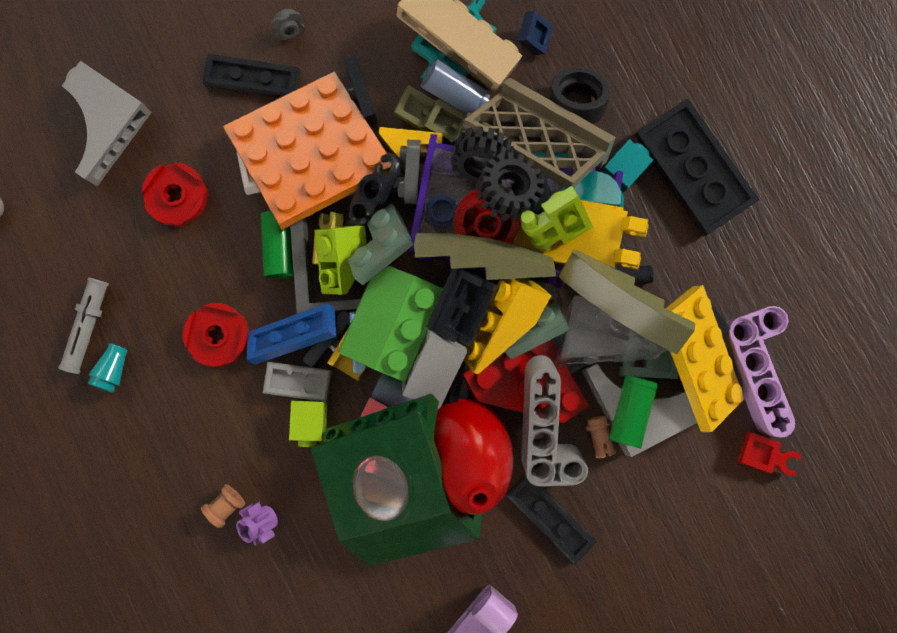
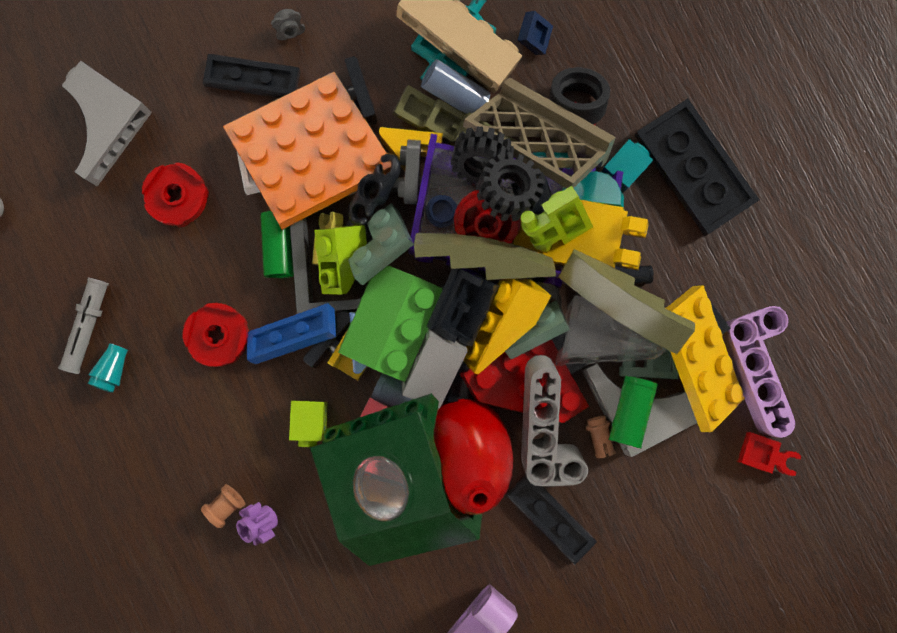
(297, 381): light grey plate -> none

